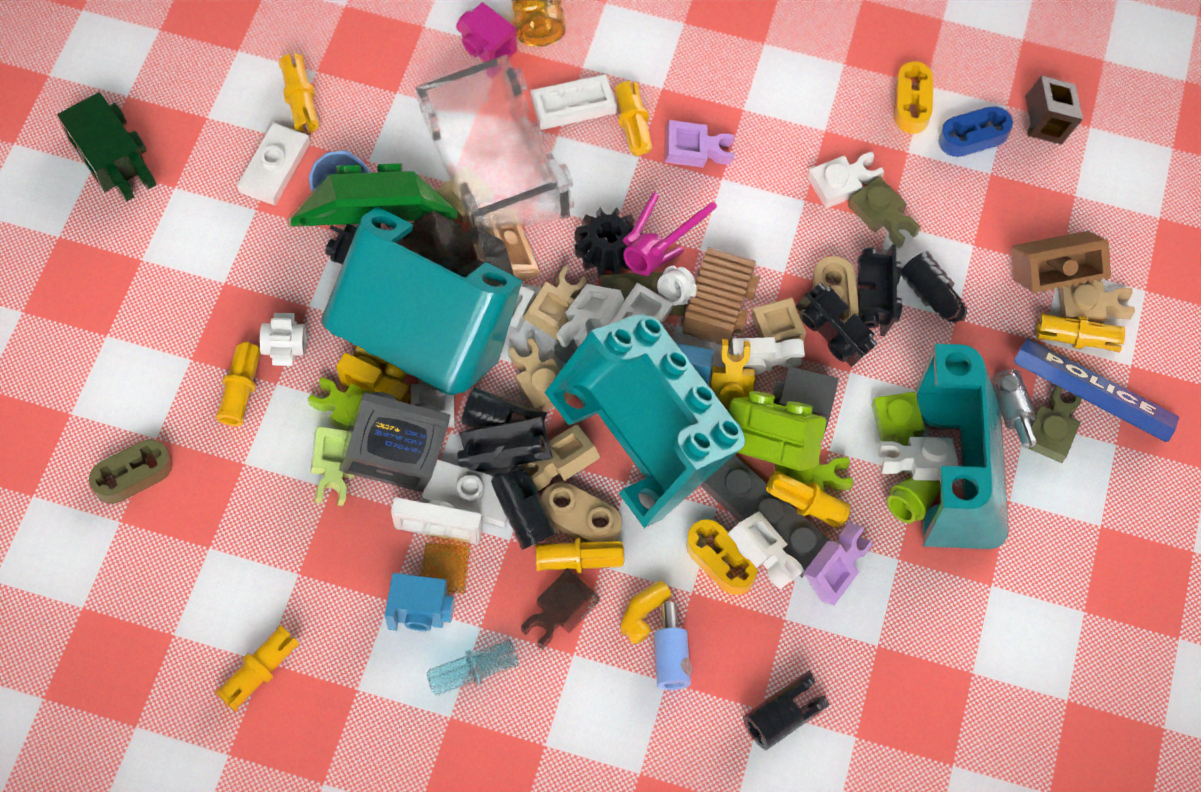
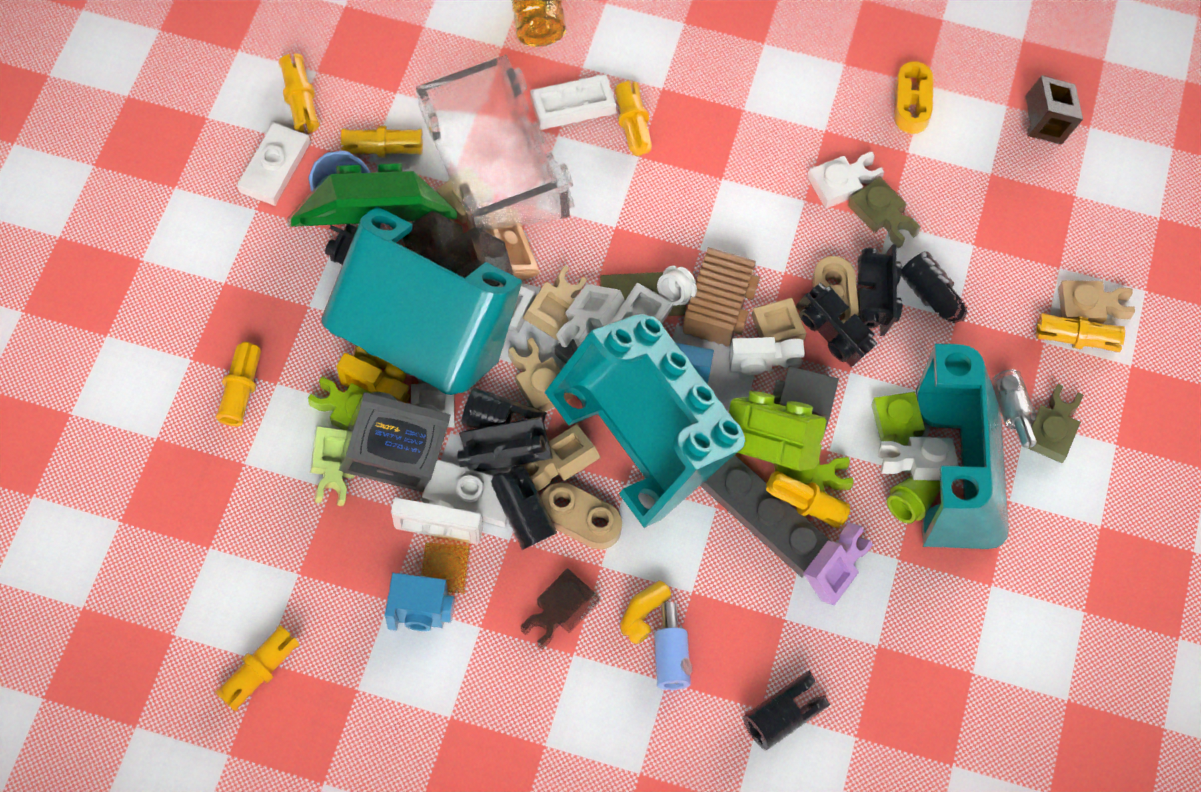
(105, 144): dark green hinge -> none
(130, 471): olive beam -> none
(283, 339): white gear -> none
(382, 141): none -> yellow pin
(471, 668): clear light blue axle -> none
(487, 33): dark pink brick -> none
(579, 555): yellow axle -> none
(593, 241): black gear -> none
(647, 251): dark pink plant -> none
(691, 145): lavender plate -> none
(714, 563): yellow beam -> none
(732, 379): yellow plate -> none
(763, 545): white plate -> none
(976, 134): blue beam -> none
(1061, 261): medium nougat brick -> none
(1097, 390): blue tile -> none

